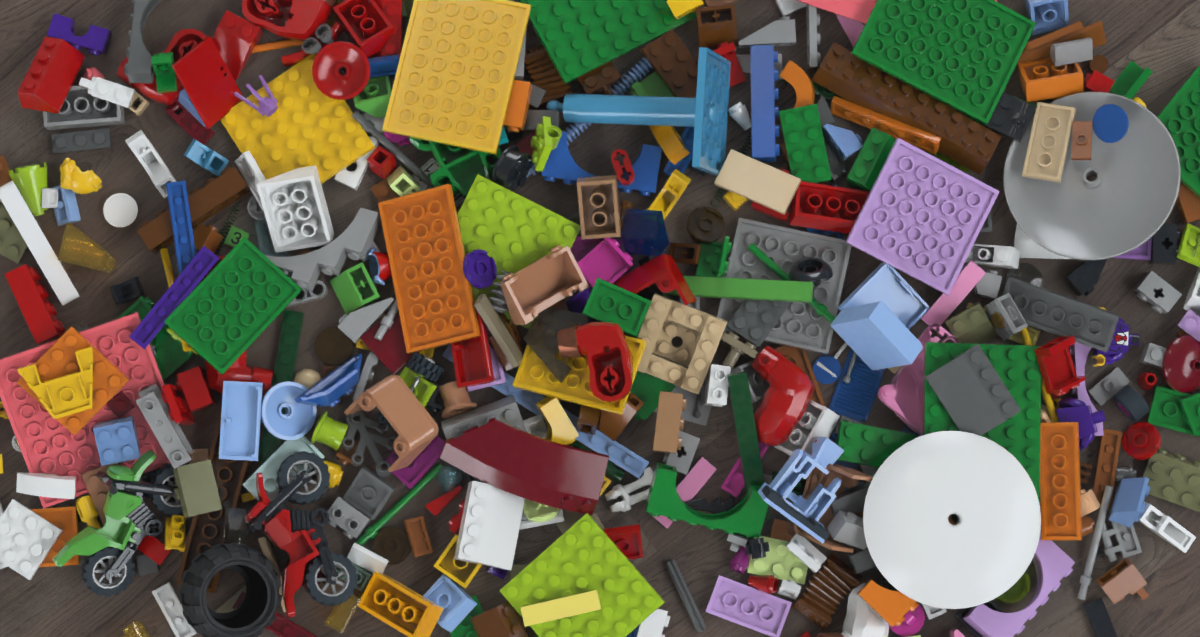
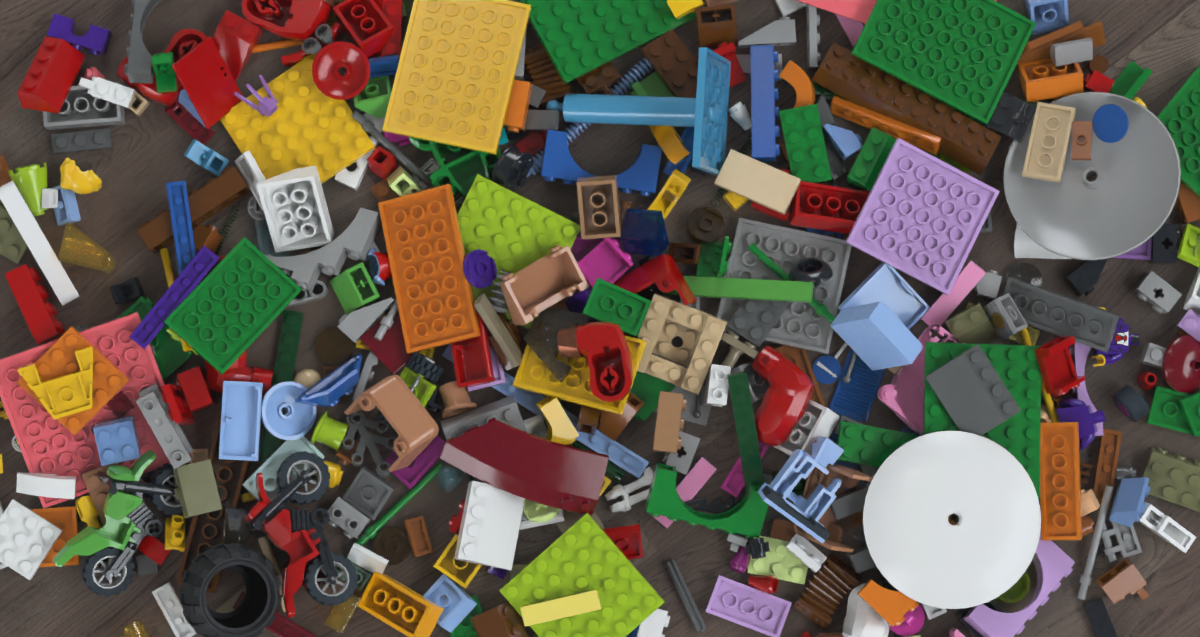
(120, 210): white piece -> none
(151, 161): white arch -> none
(235, 236): bright green tile -> none
(442, 502): red slope -> none
(544, 141): lime plate -> none
(627, 166): red beam -> none
(789, 589): white plate -> none
(848, 529): light grey brick -> none
(994, 256): white slope -> none
(1108, 386): light grey plate -> none
(1141, 440): red tile -> none

